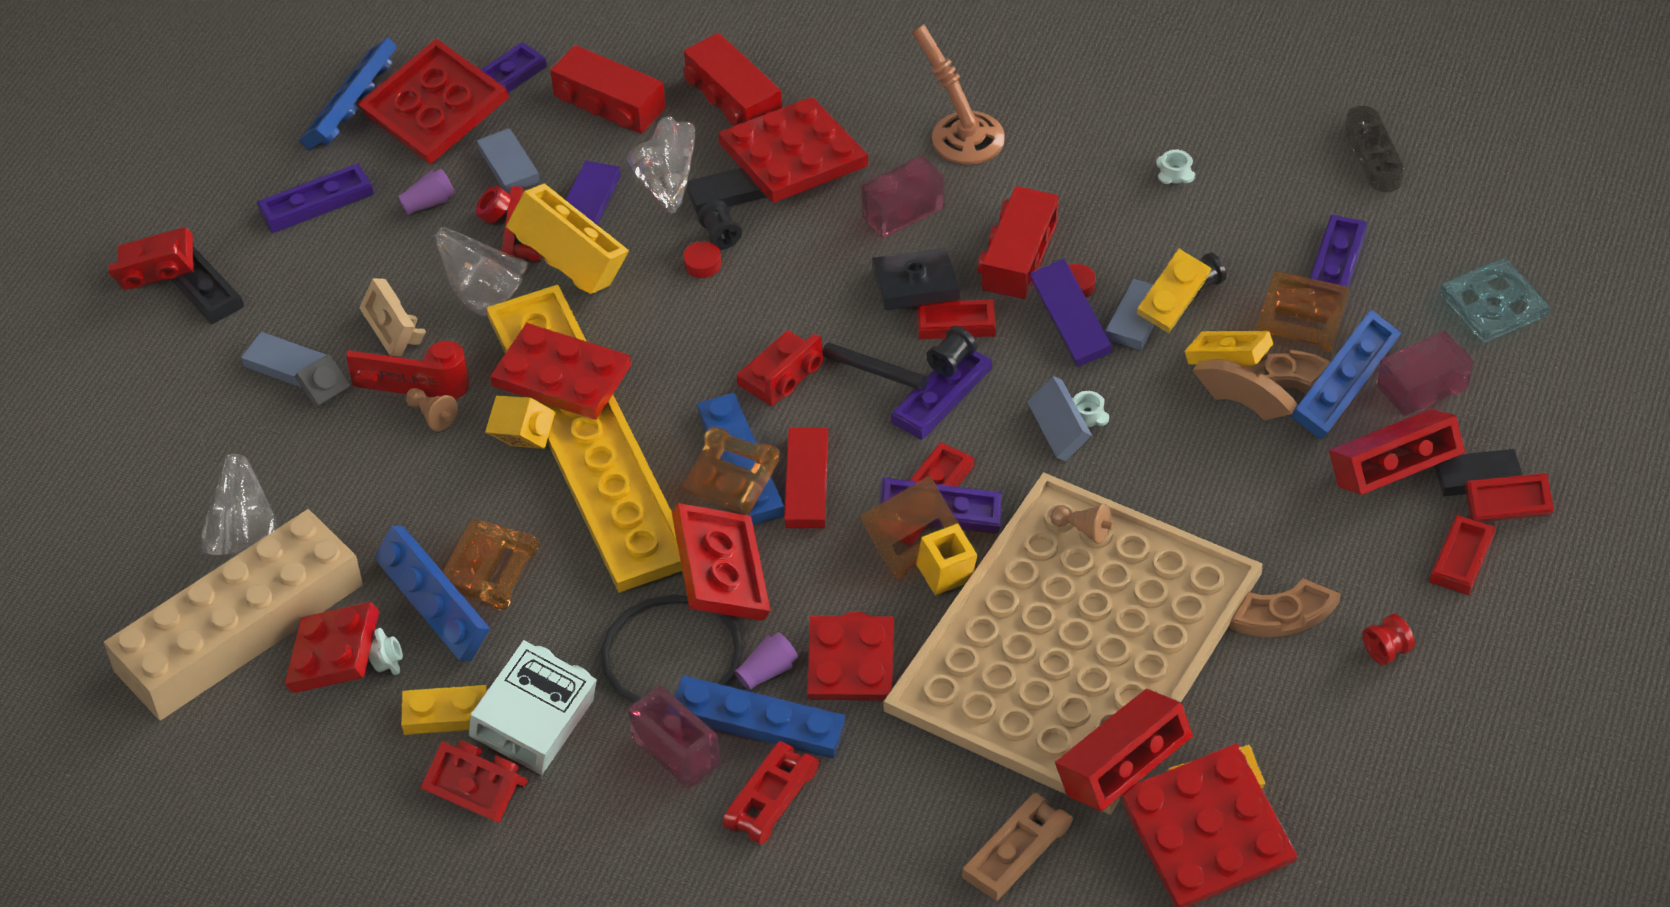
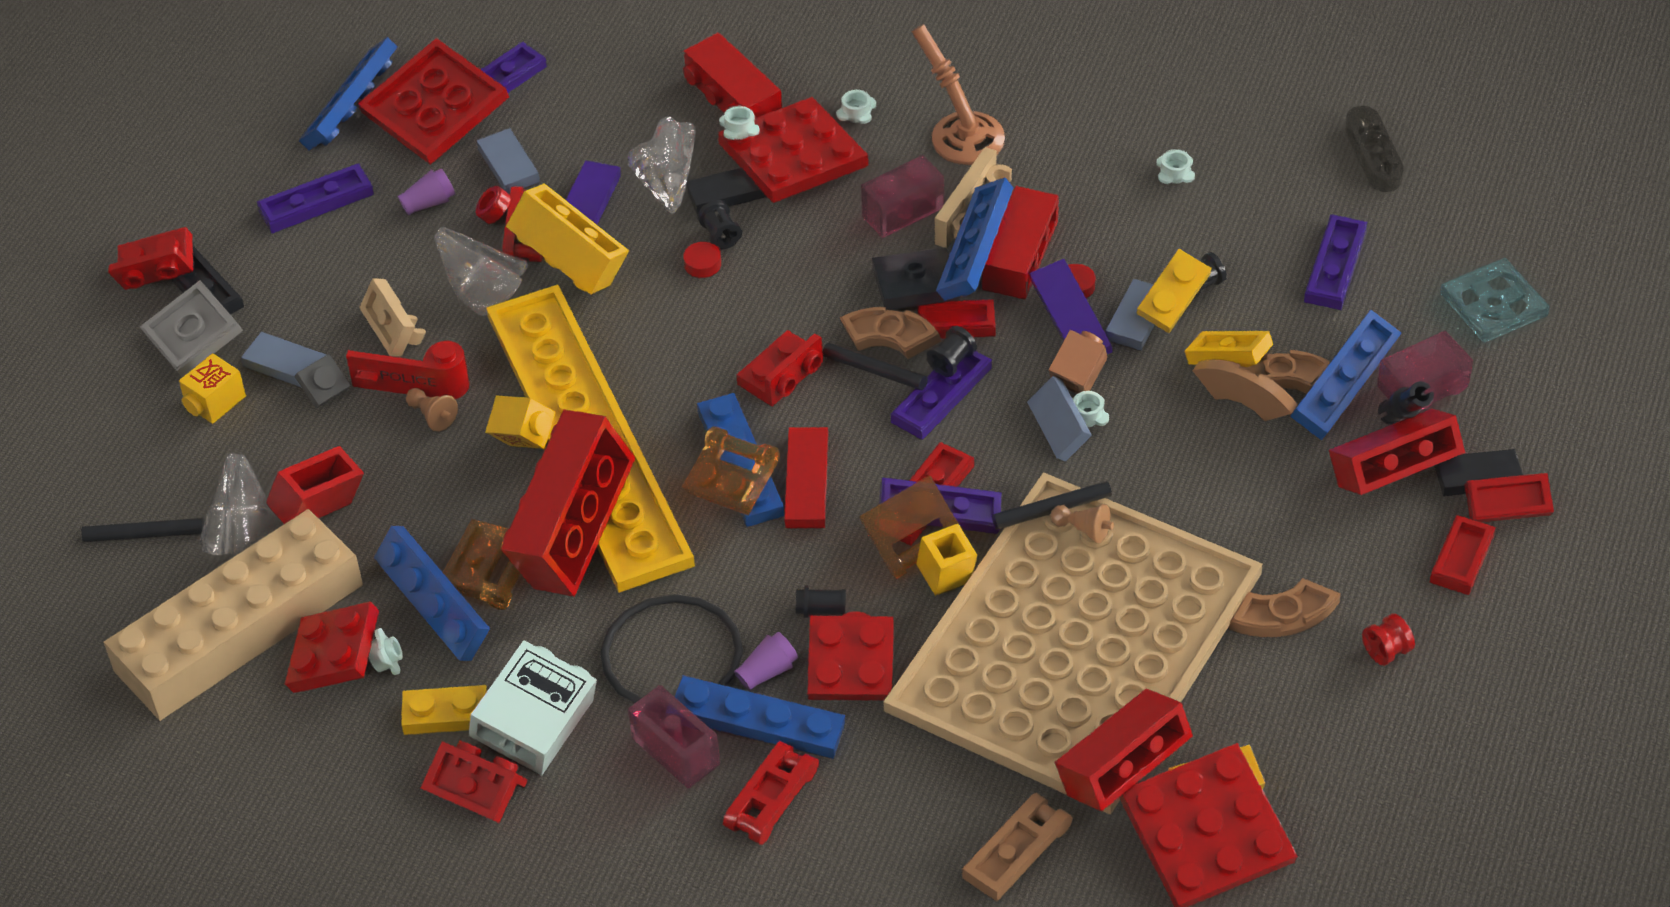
(142, 530): none -> black bar
(191, 328): none -> light grey tile
(212, 388): none -> yellow brick
(315, 484): none -> red piece
(561, 371): red plate -> none
(568, 502): none -> red brick
(608, 89): red brick -> none
(720, 562): red plate -> none
(739, 123): none -> light aqua plate
(820, 601): none -> black pin
(856, 107): none -> light aqua plate
(890, 328): none -> medium nougat tile
(952, 213): none -> tan plate
(975, 239): none -> blue plate
(1044, 507): none -> black bar
(1079, 361): none -> nougat brick
(1305, 300): clear orange plate -> none
(1405, 402): none -> black pin

